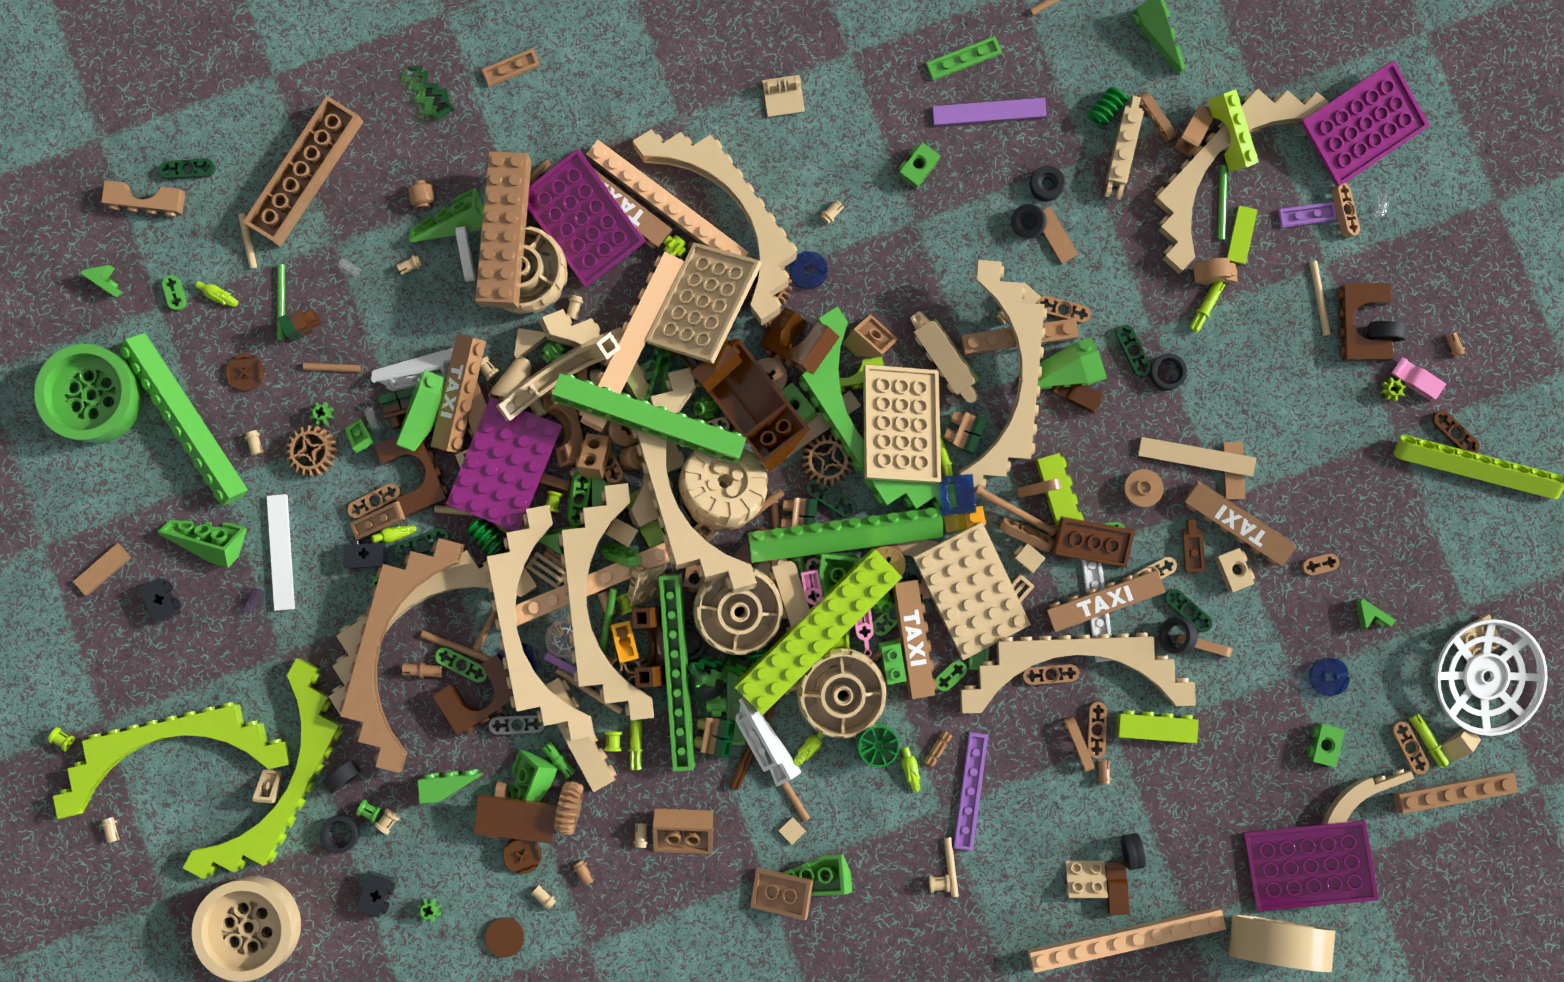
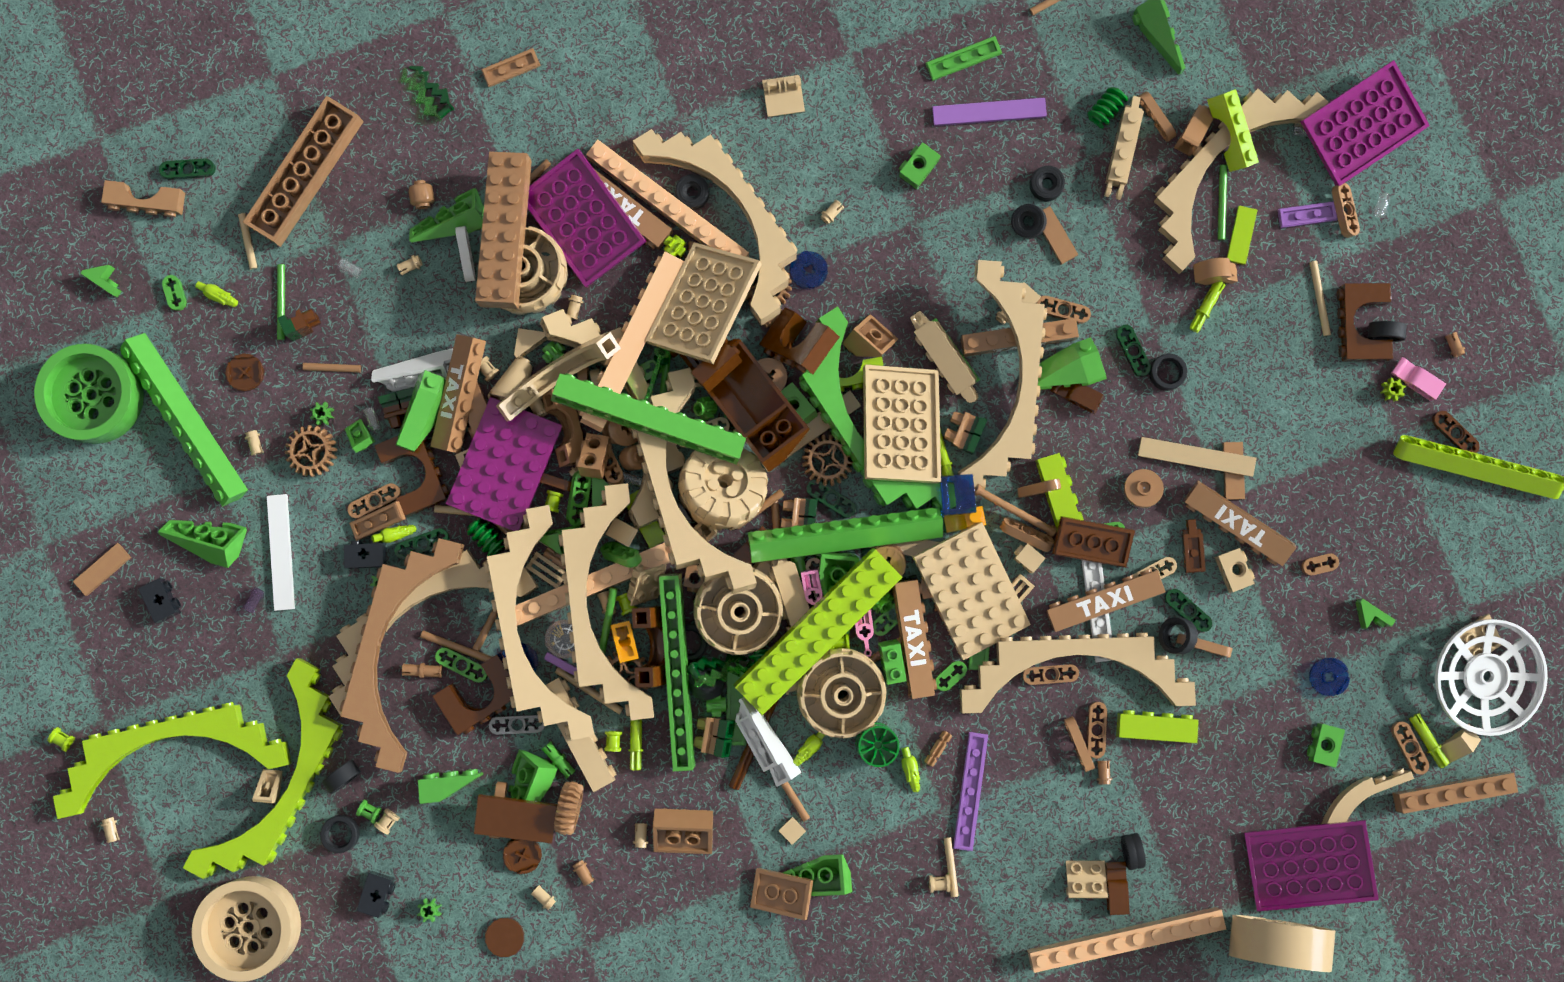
(692, 181): none -> black tyre

